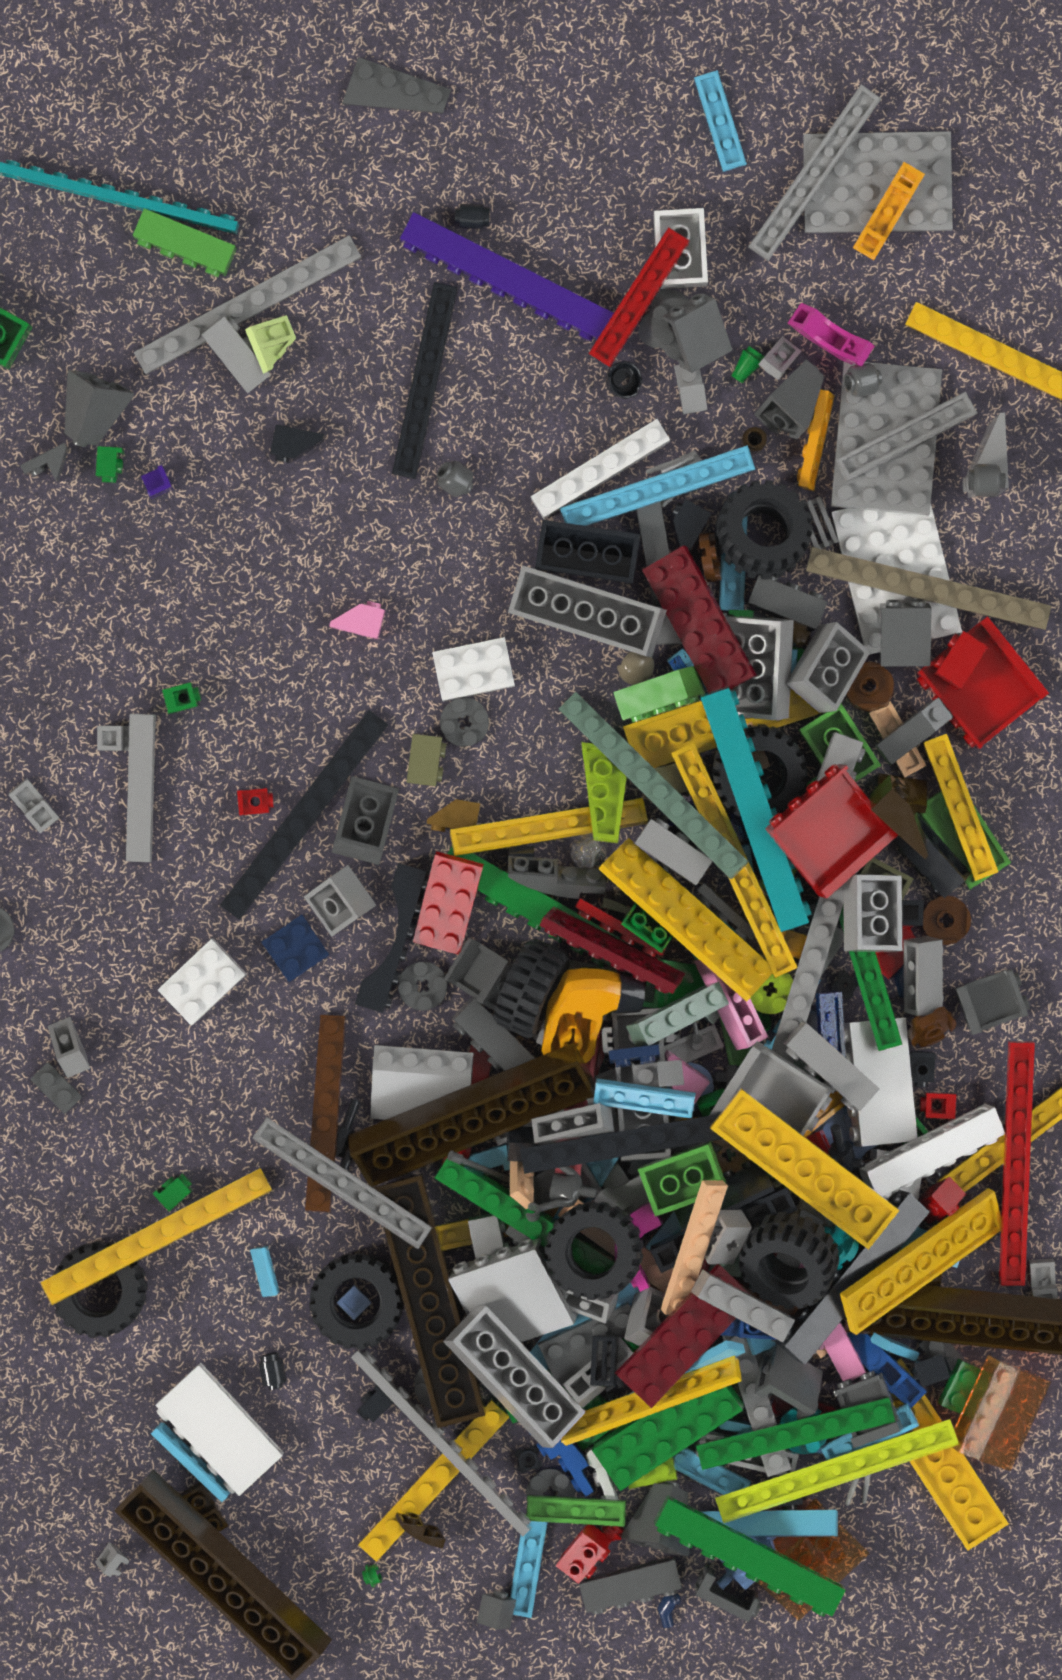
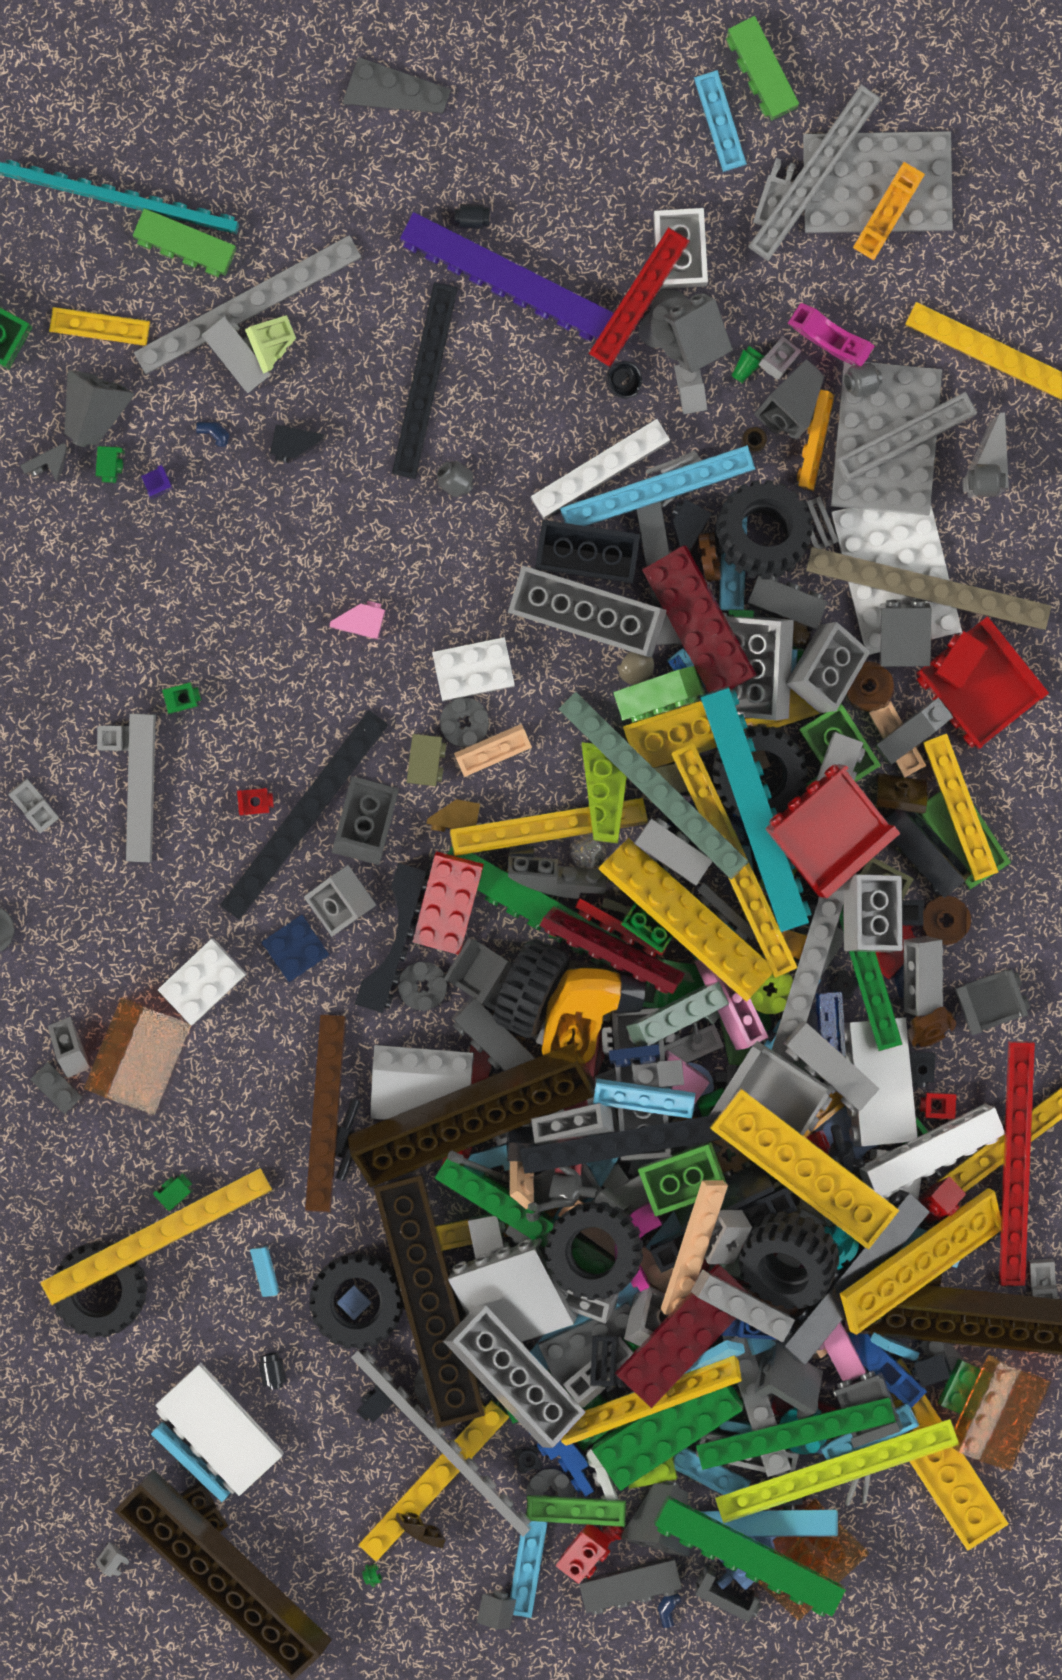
(99, 326): none -> yellow tile
(137, 1056): none -> clear orange slope
(216, 430): none -> dark blue arm
(342, 1183): light grey tile -> none
(492, 750): none -> light nougat plate
(762, 68): none -> bright green brick
(773, 192): none -> light grey hinge
(894, 806): dark brown slope -> none

